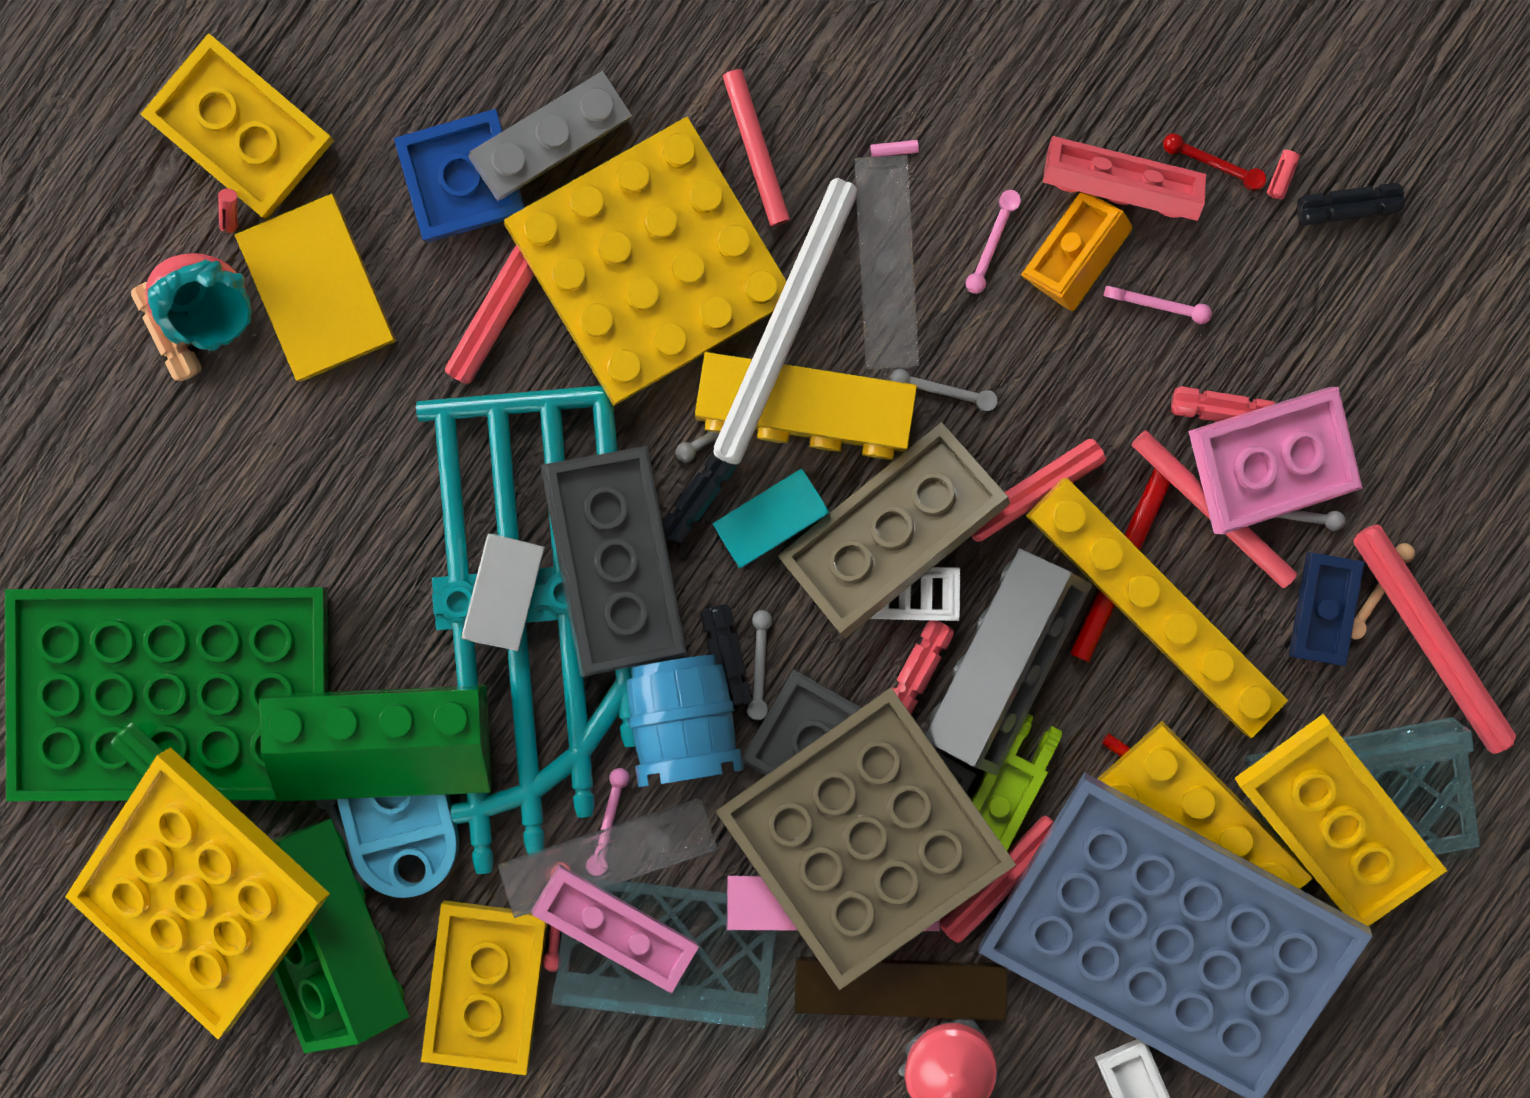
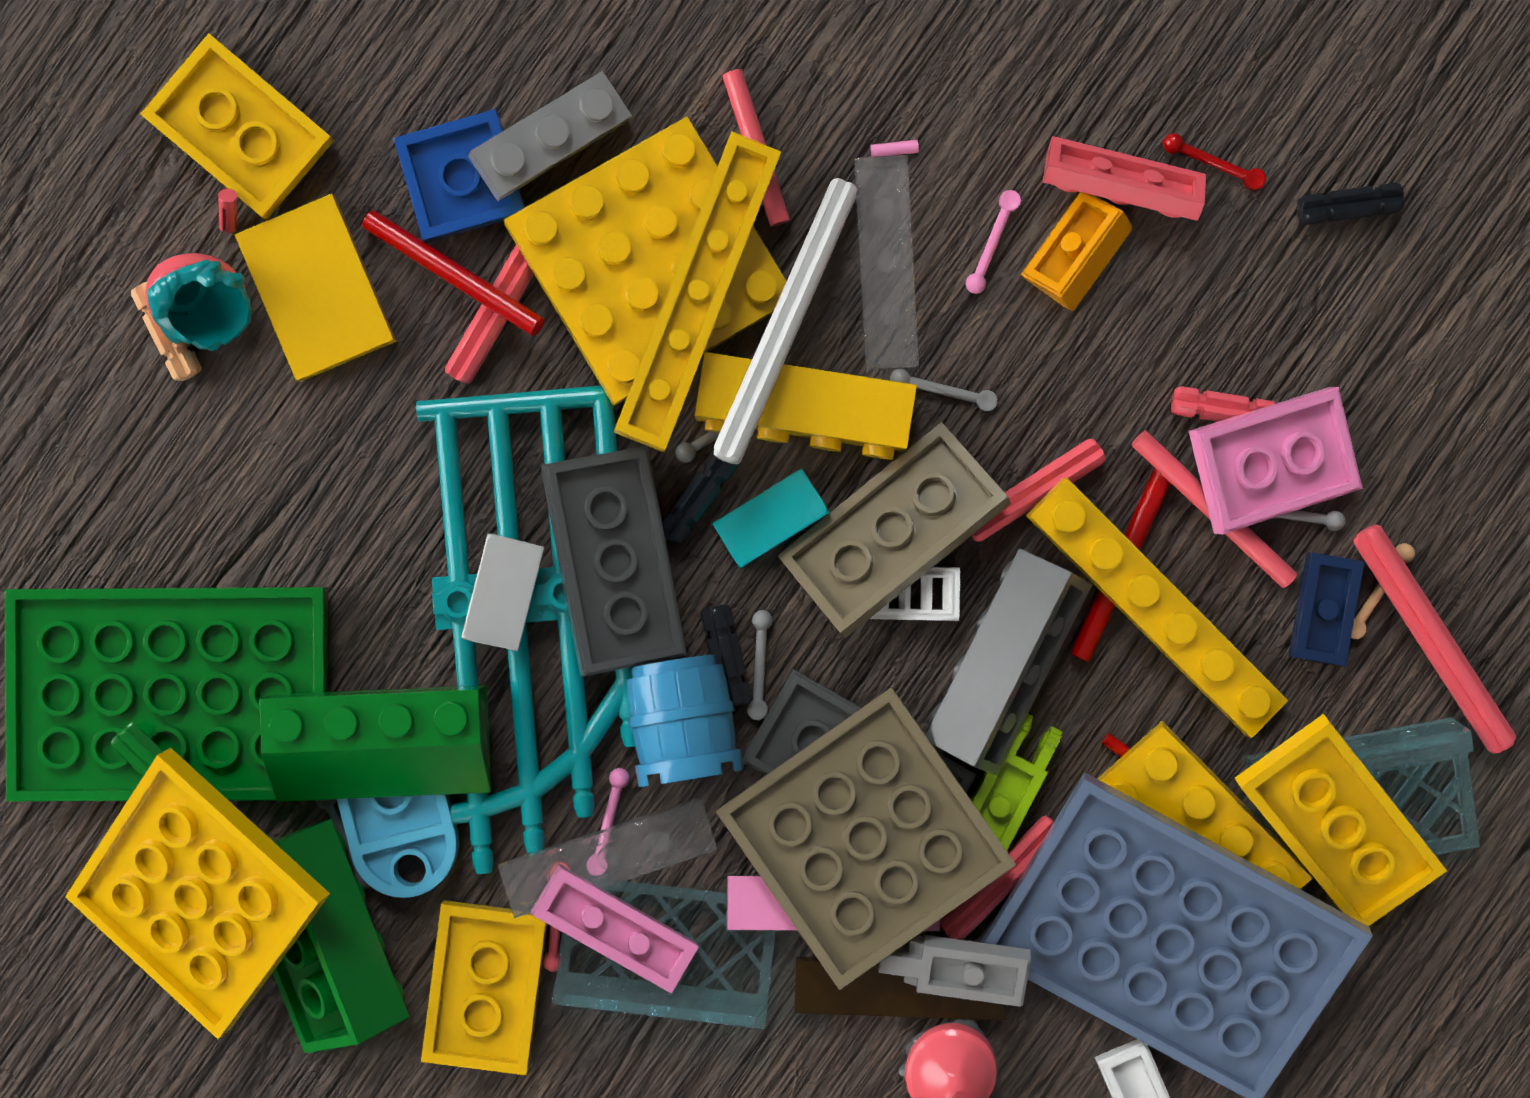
(453, 273): none -> red bar
(697, 292): none -> yellow plate
(922, 662): coral axle -> none
(962, 969): none -> light grey hinge
(1200, 313): bright pink hinge -> none
(1283, 174): coral piece -> none

